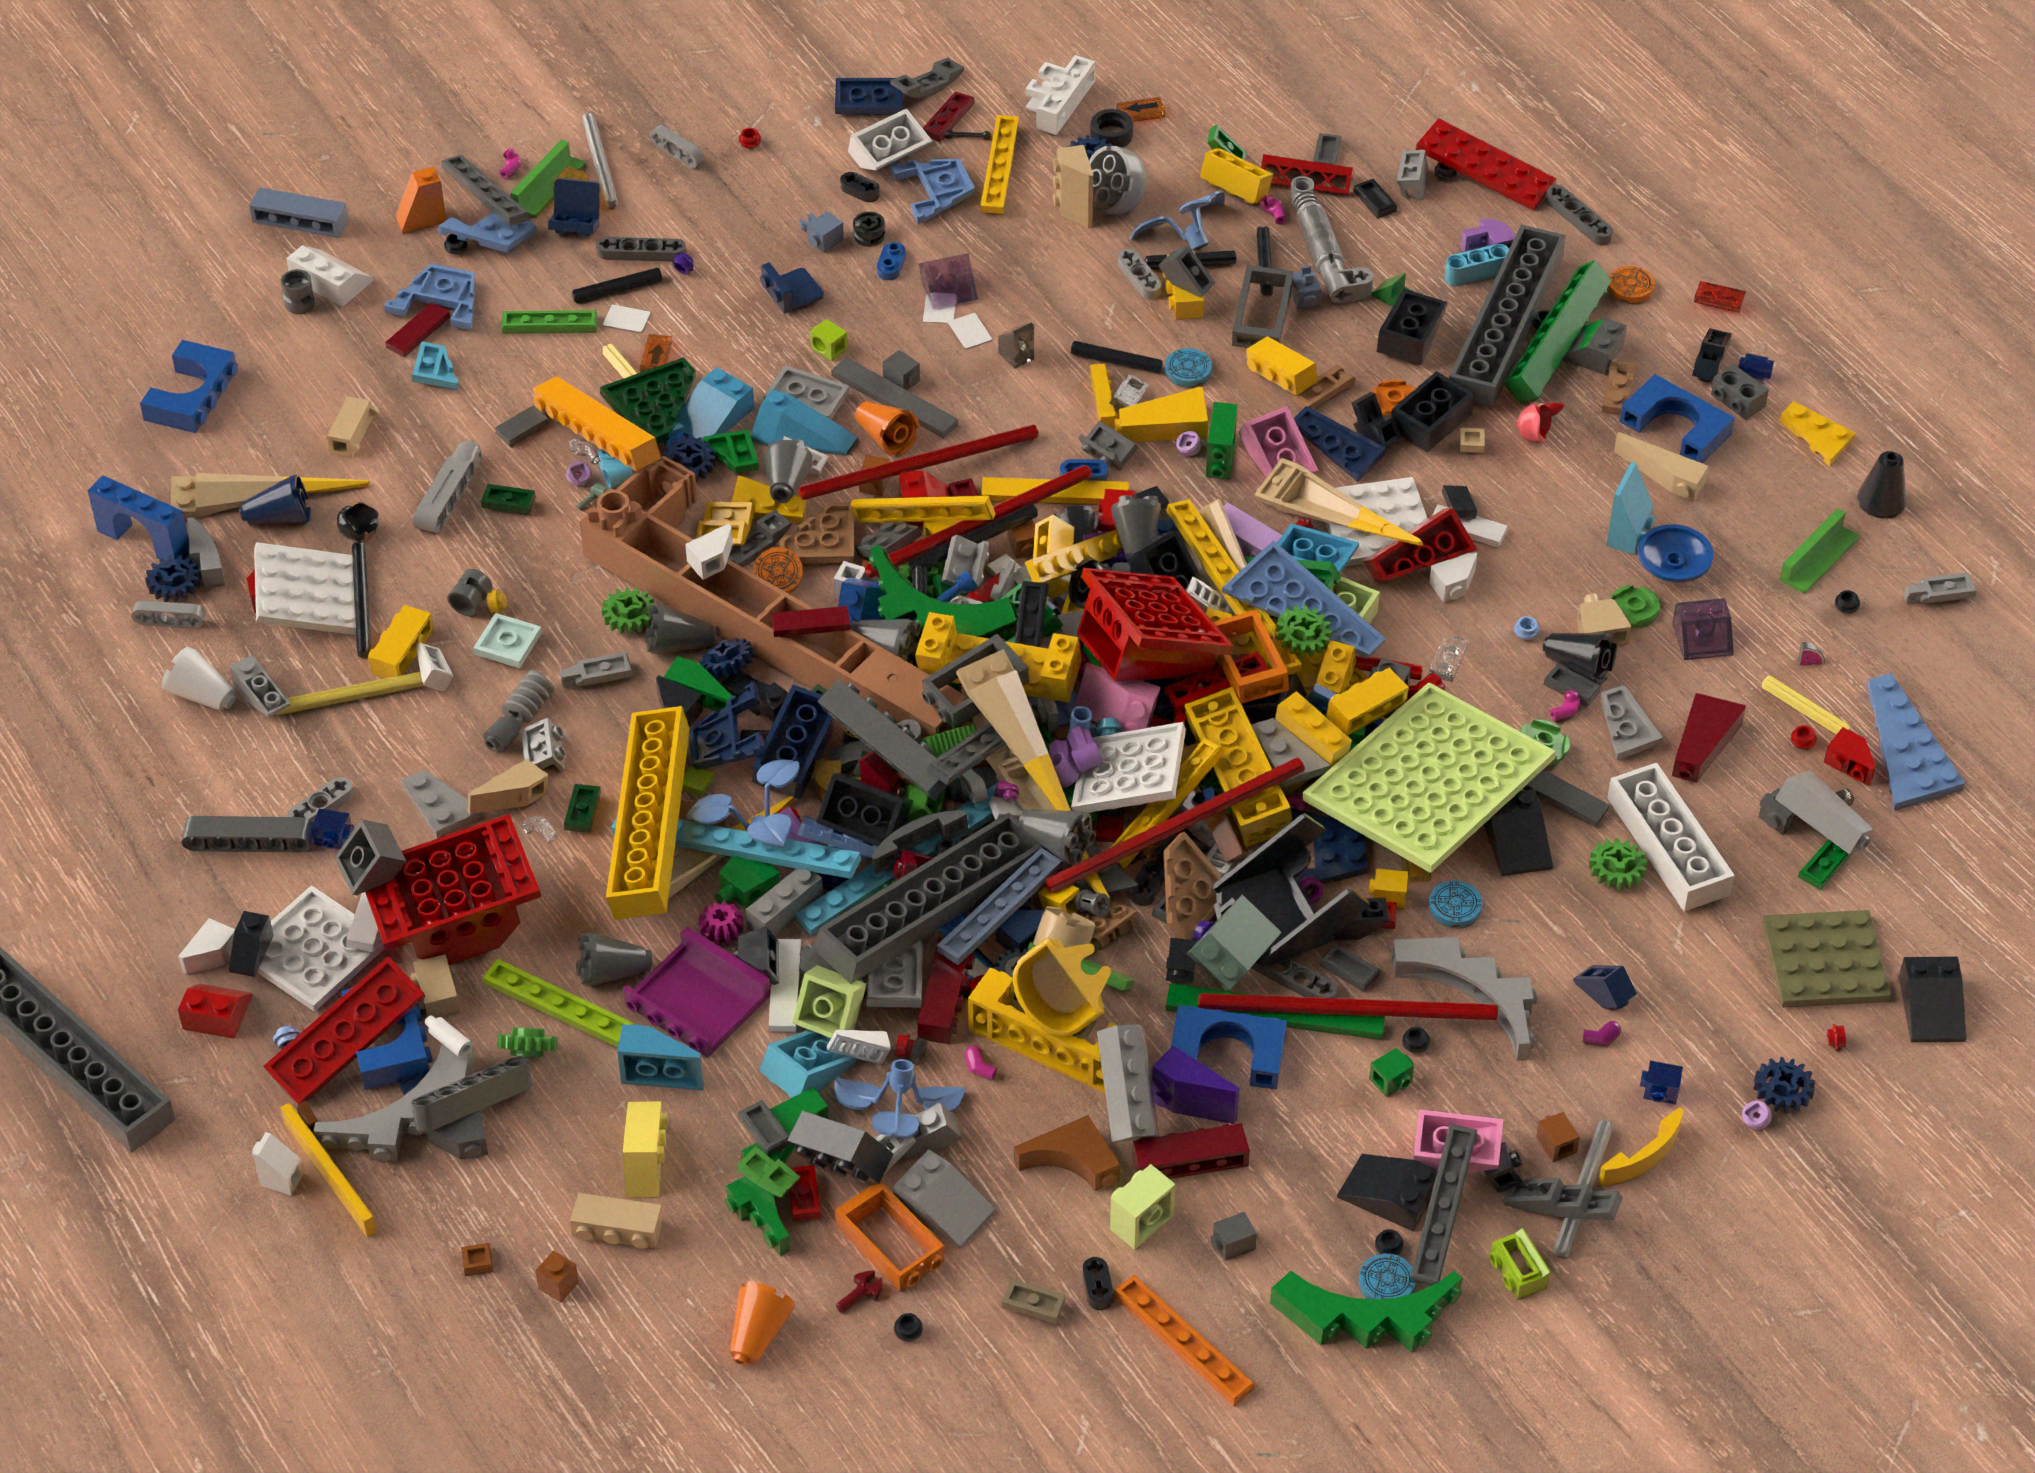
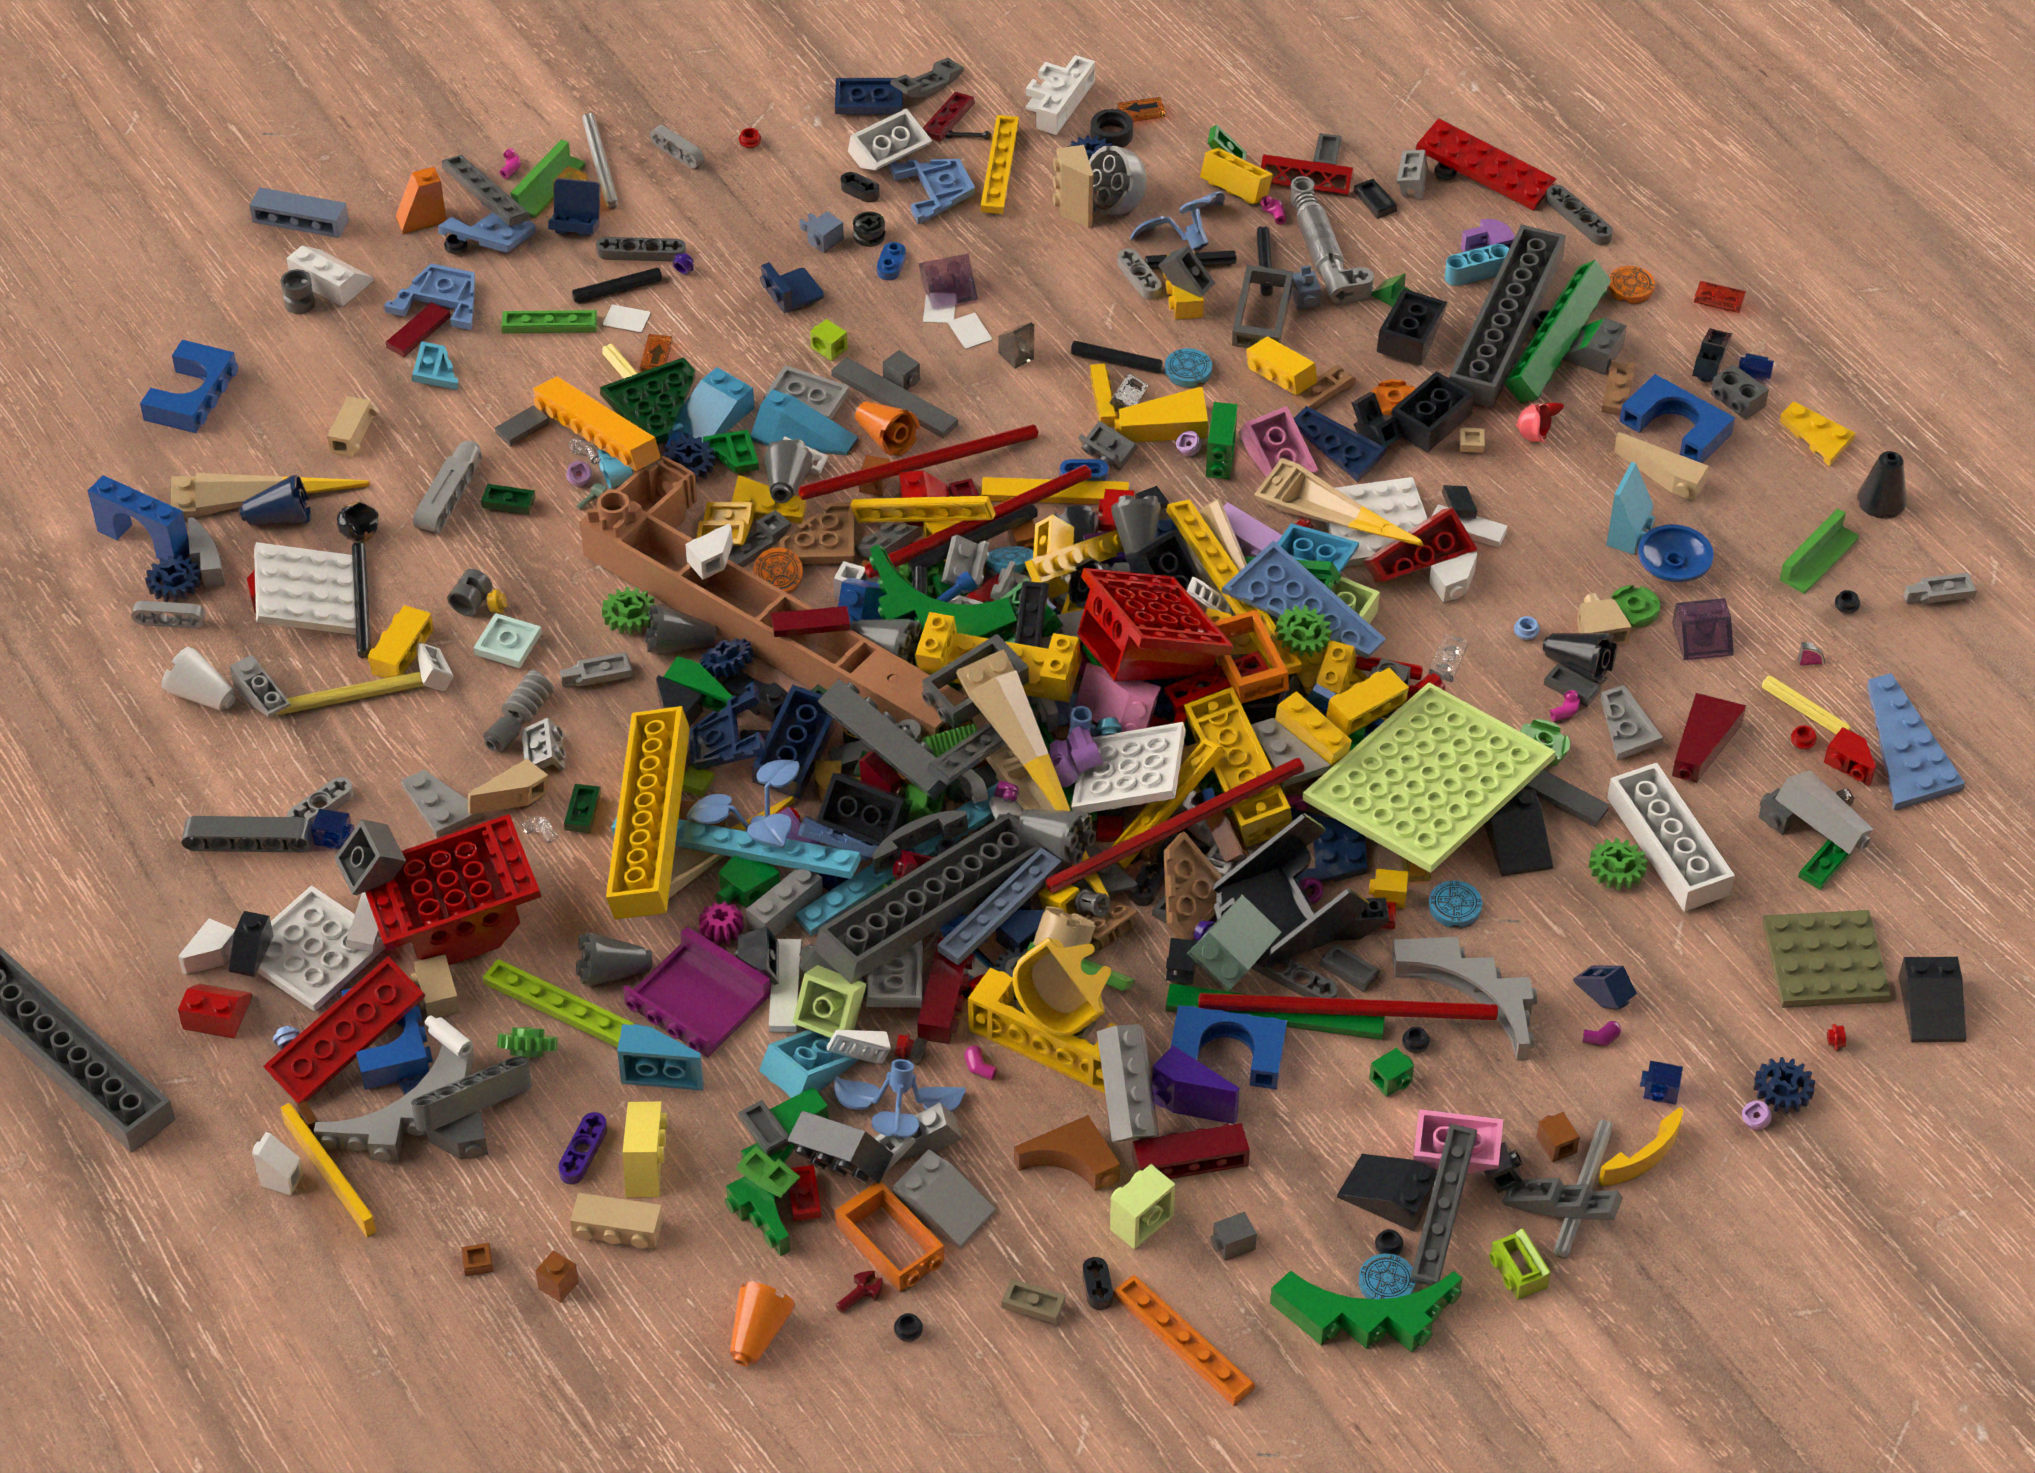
(582, 1136): none -> dark purple beam
(1000, 558): none -> dark azure tile

